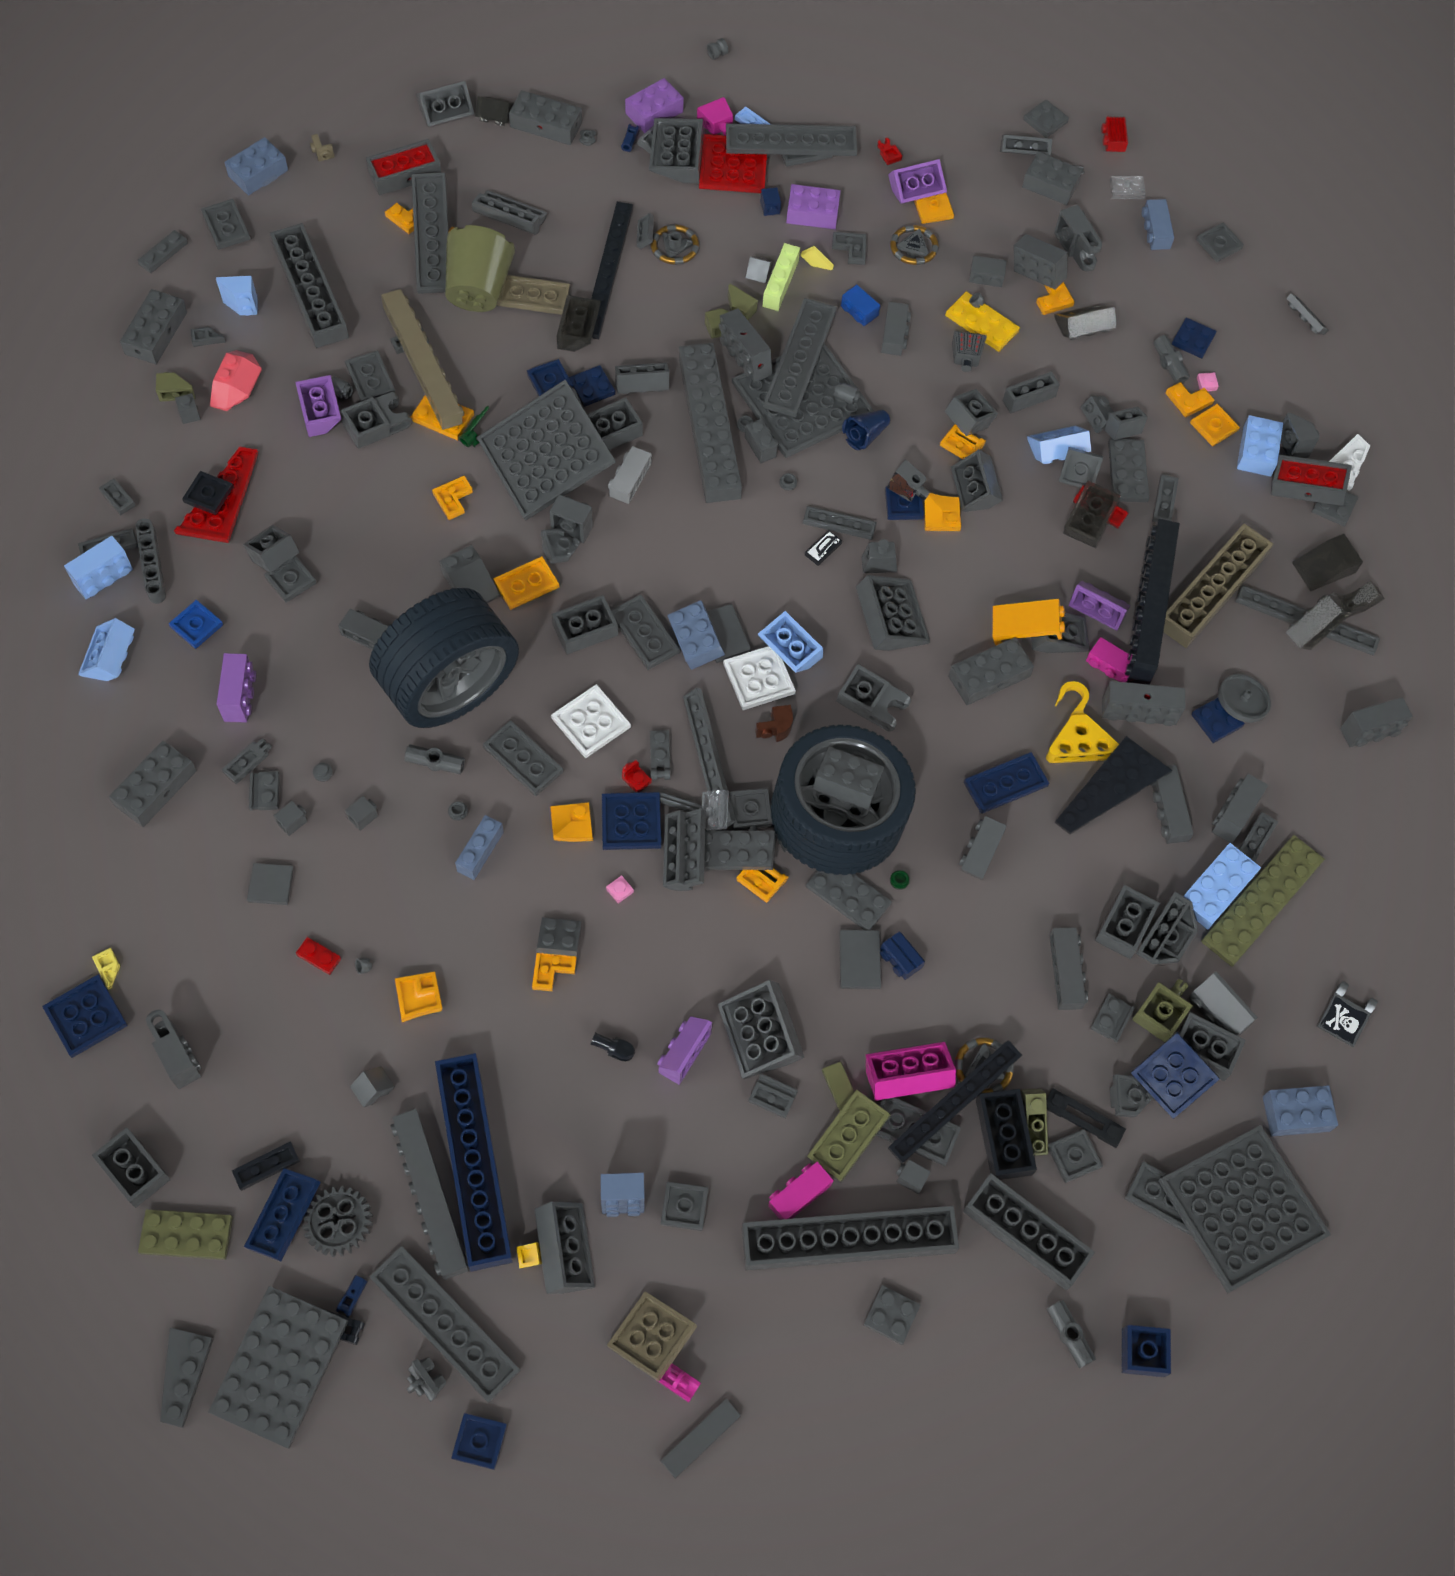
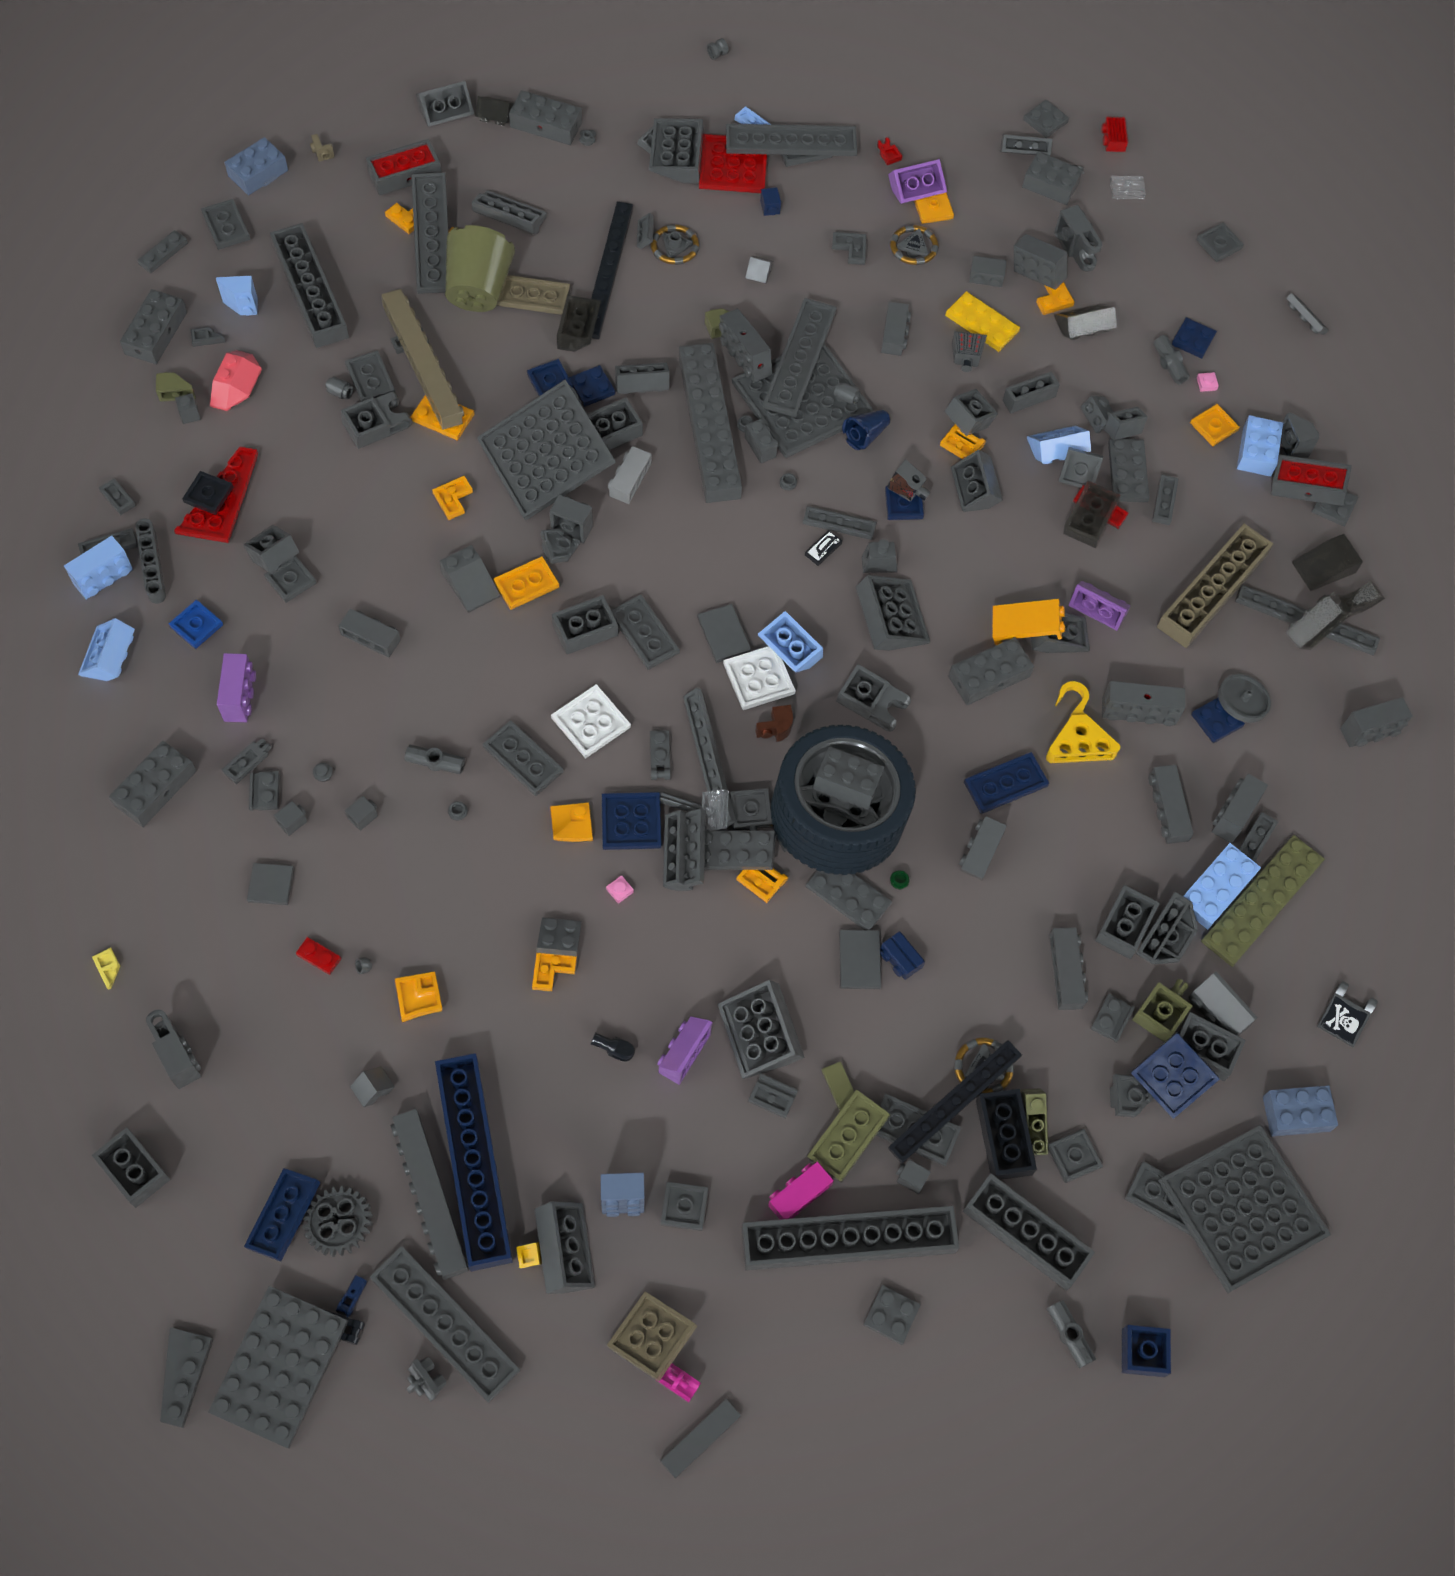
(84, 1016): dark blue plate -> none
(185, 1234): olive plate -> none
(265, 1166): black plate -> none
(318, 405): medium lavender slope -> none
(443, 657): black wheel -> none
(469, 436): dark green plant -> none
(479, 847): sand blue brick -> none
(479, 1441): dark blue plate -> none
(630, 137): dark blue bar -> none
(635, 776): red bracket -> none
(655, 101): medium lavender brick -> none
(696, 635): sand blue brick -> none
(715, 116): dark pink torso -> none
(742, 301): olive slope -> none
(781, 277): yellowish green brick -> none
(813, 206): medium lavender brick -> none
(816, 258): light yellow tile -> none
(860, 305): blue brick -> none
(910, 1071): dark pink brick -> none
(942, 513): light orange plate -> none
(976, 300): dark grey hinge -> none
(1109, 660): dark pink brick -> none
(1111, 1131): black container -> none
(1118, 779): black wing -> none
(1153, 602): black brick -> none
(1158, 224): sand blue brick -> none
(1186, 402): light orange plate -> none
(1352, 454): white wing -> none

